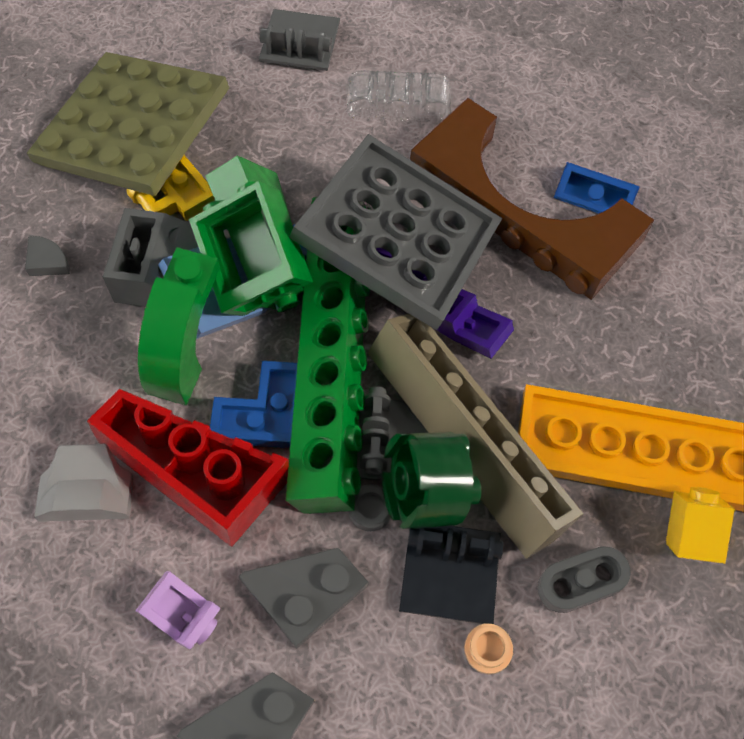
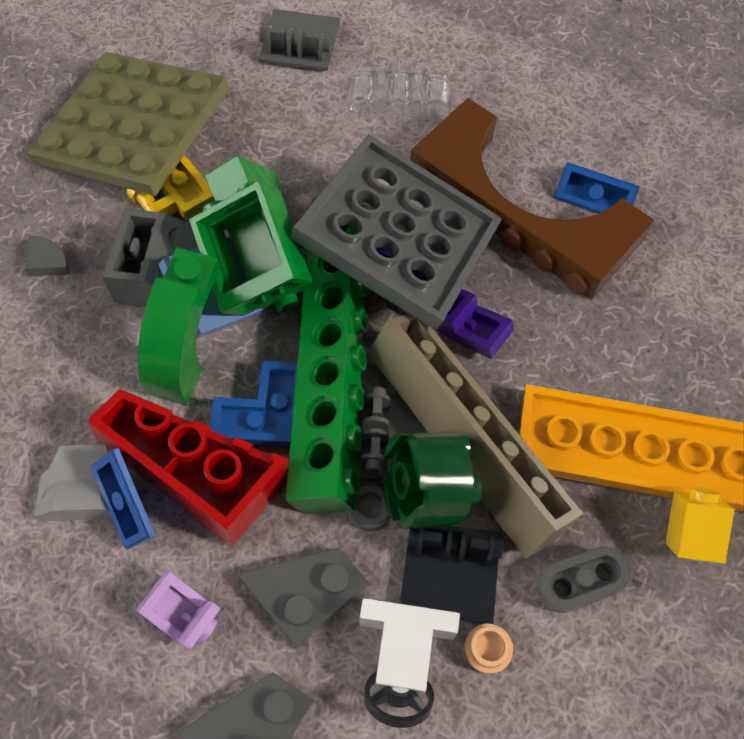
(122, 499): none -> blue slope
(404, 657): none -> white piece

